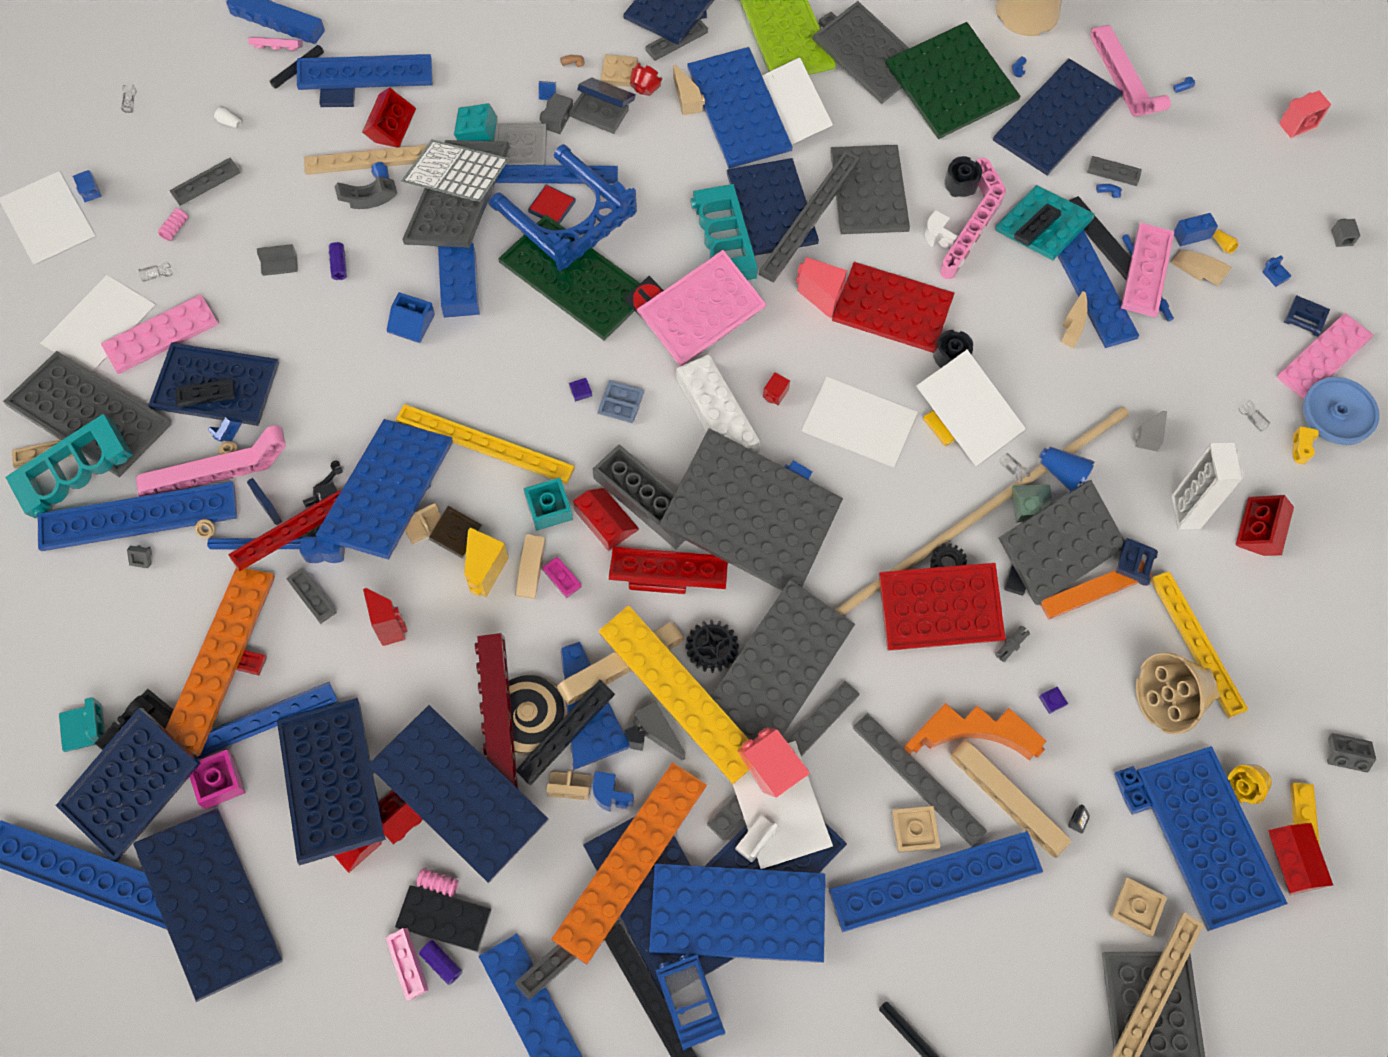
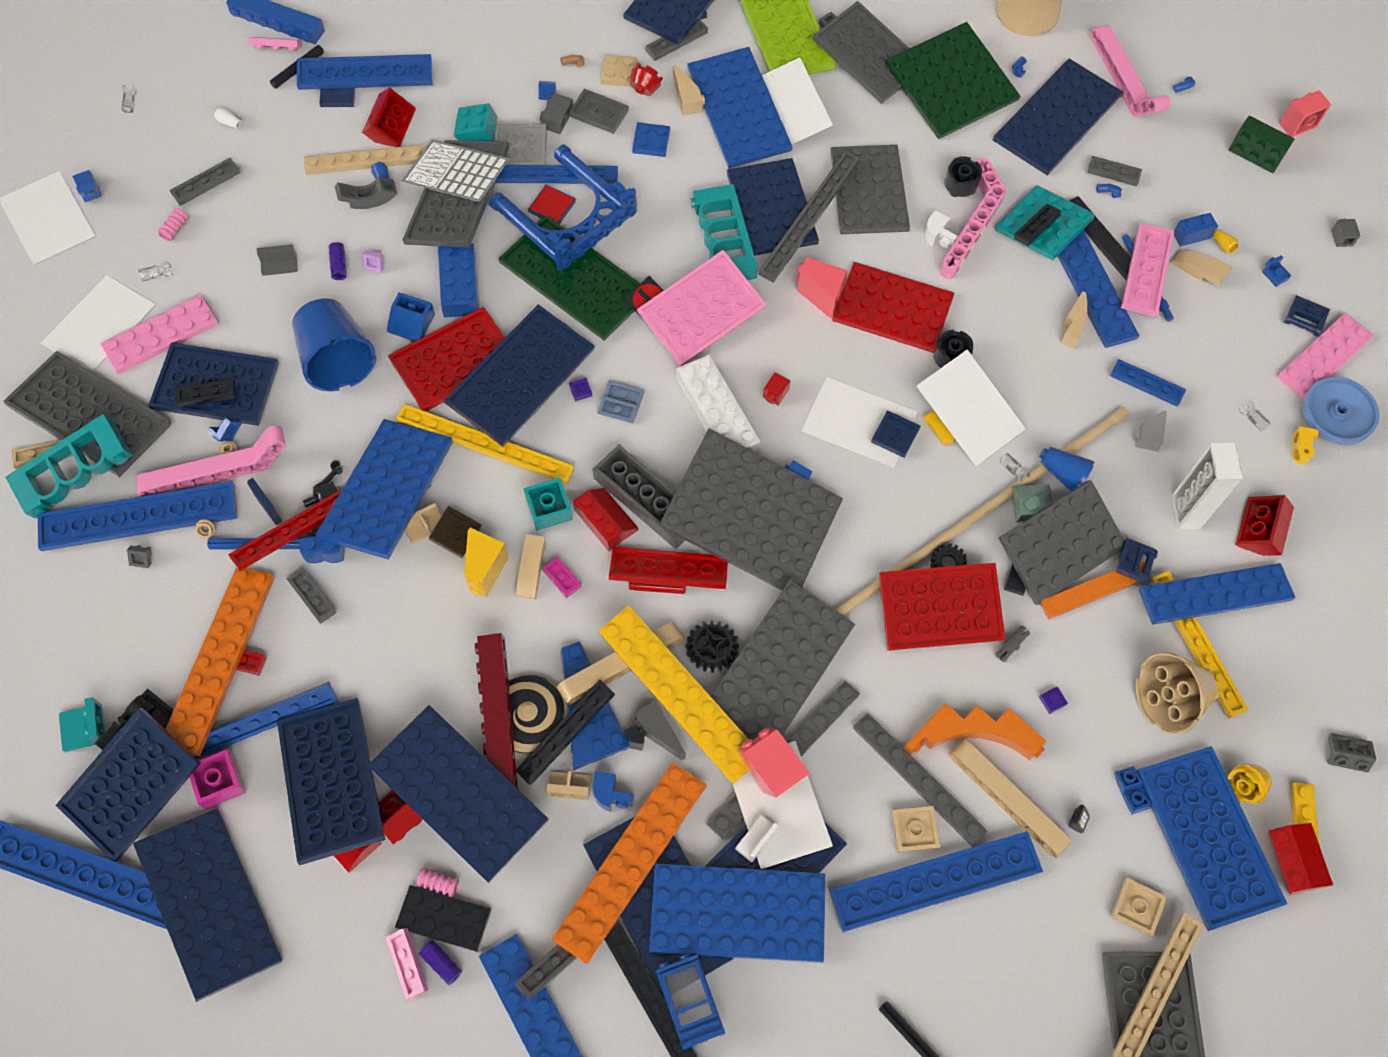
(331, 346): none -> blue cone
(373, 260): none -> lavender tile
(385, 618): red slope -> none
(446, 357): none -> red plate
(519, 375): none -> dark blue plate
(606, 92): dark blue tile -> none
(651, 139): none -> blue plate
(895, 434): none -> dark blue plate
(1148, 382): none -> blue plate
(1216, 593): none -> blue plate
(1261, 144): none -> dark green brick

